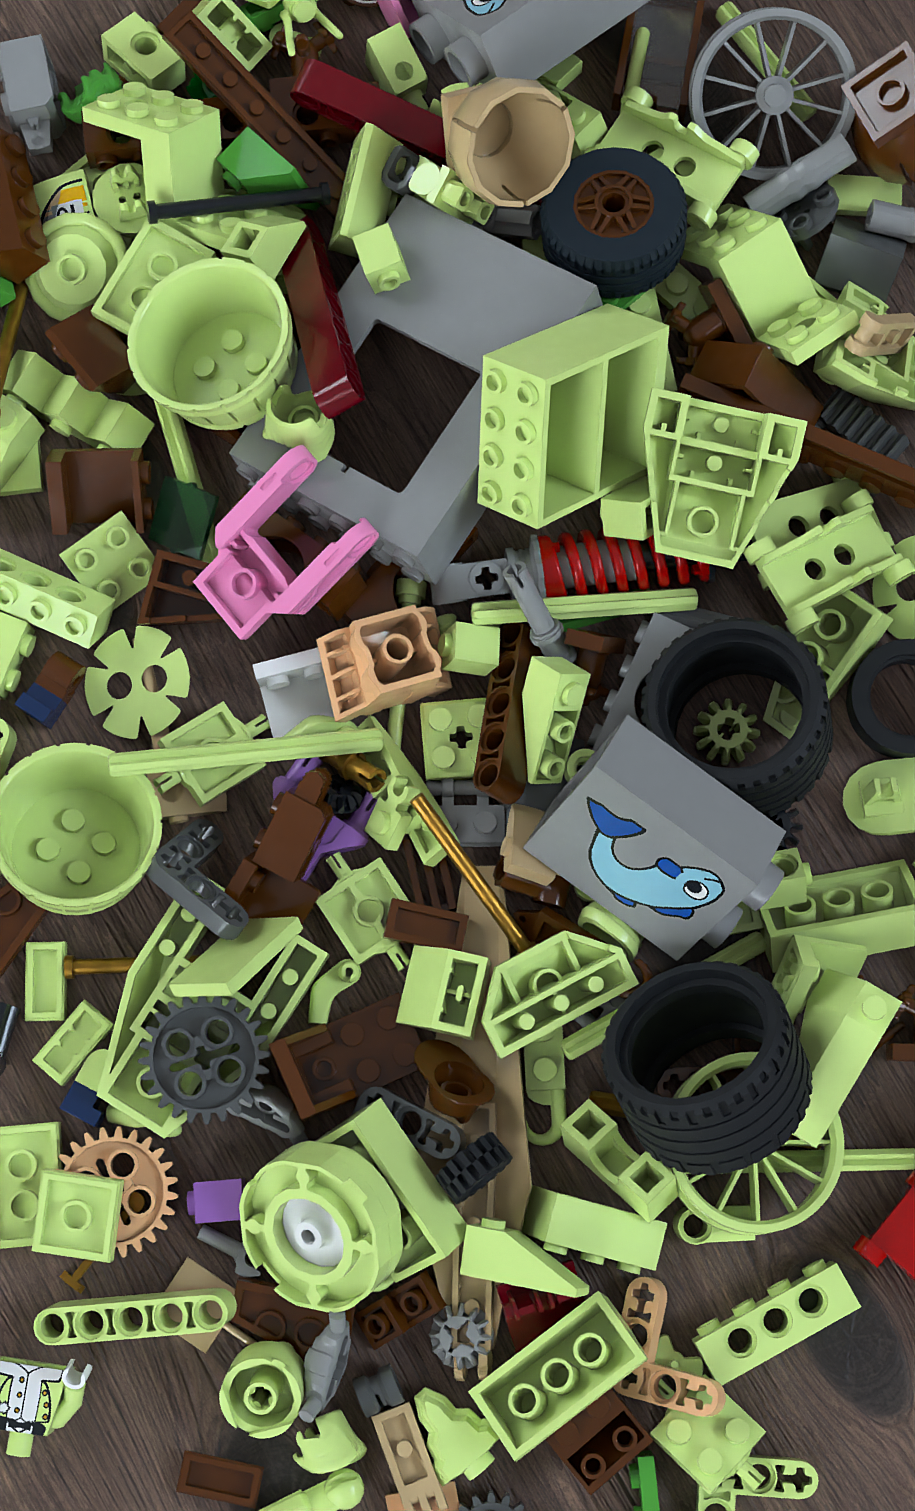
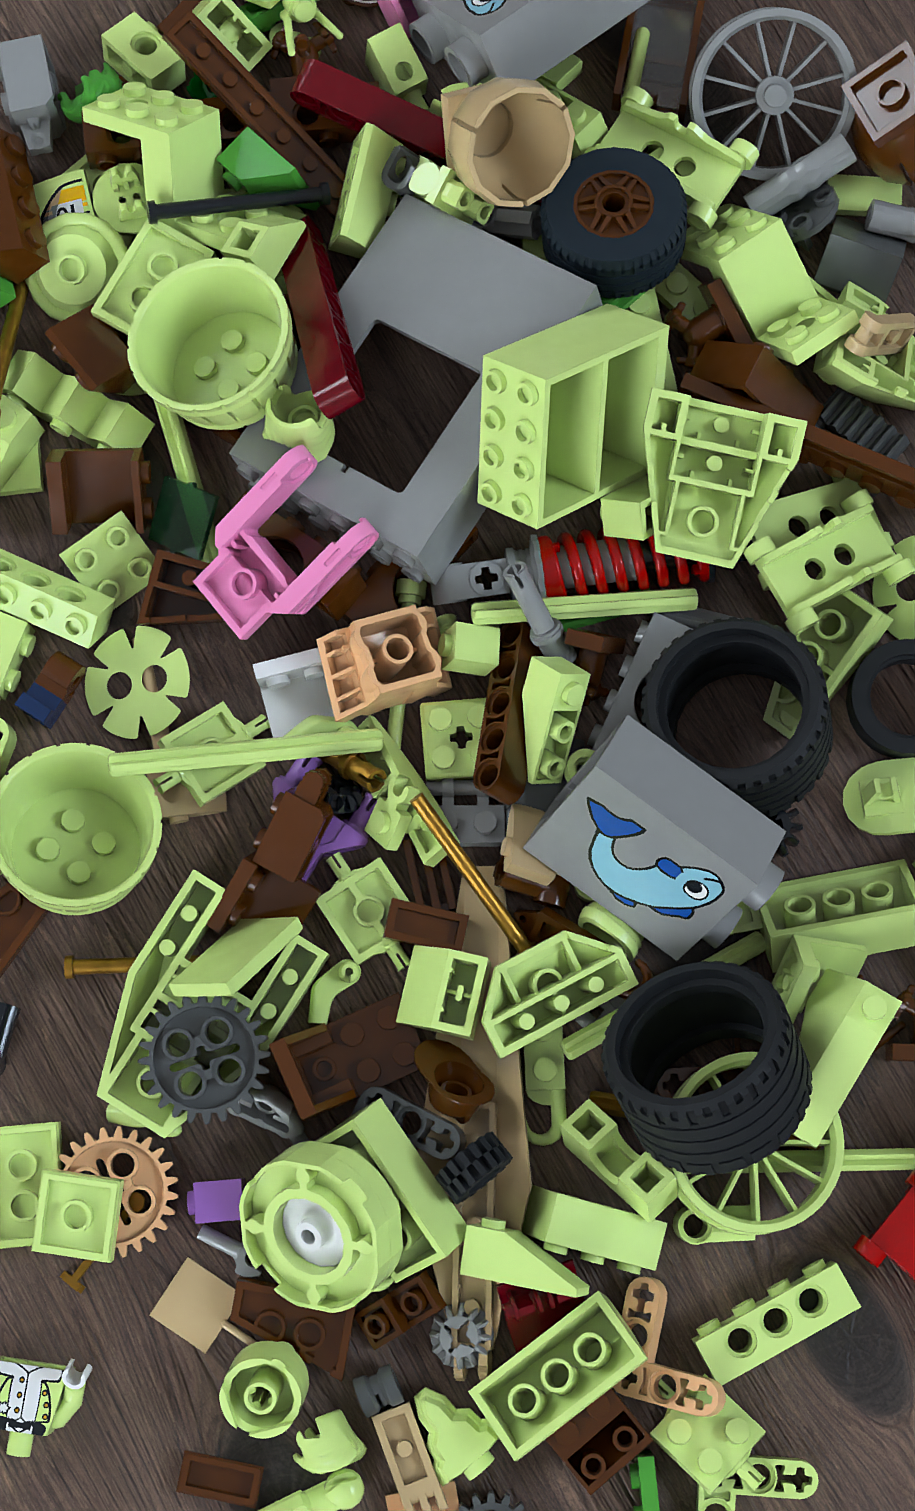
(45, 981): yellowish green tile -> none
(73, 1042): yellowish green plate -> none
(81, 1097): dark blue leg -> none
(119, 1326): yellowish green beam -> none
(217, 908): dark grey beam -> none
(325, 1365): light grey piece -> none
(381, 258): yellowish green brick -> none
(669, 1357): yellowish green piece -> none
(738, 741): yellowish green gear -> none
(748, 43): yellowish green axle -> none
(793, 885): yellowish green brick -> none

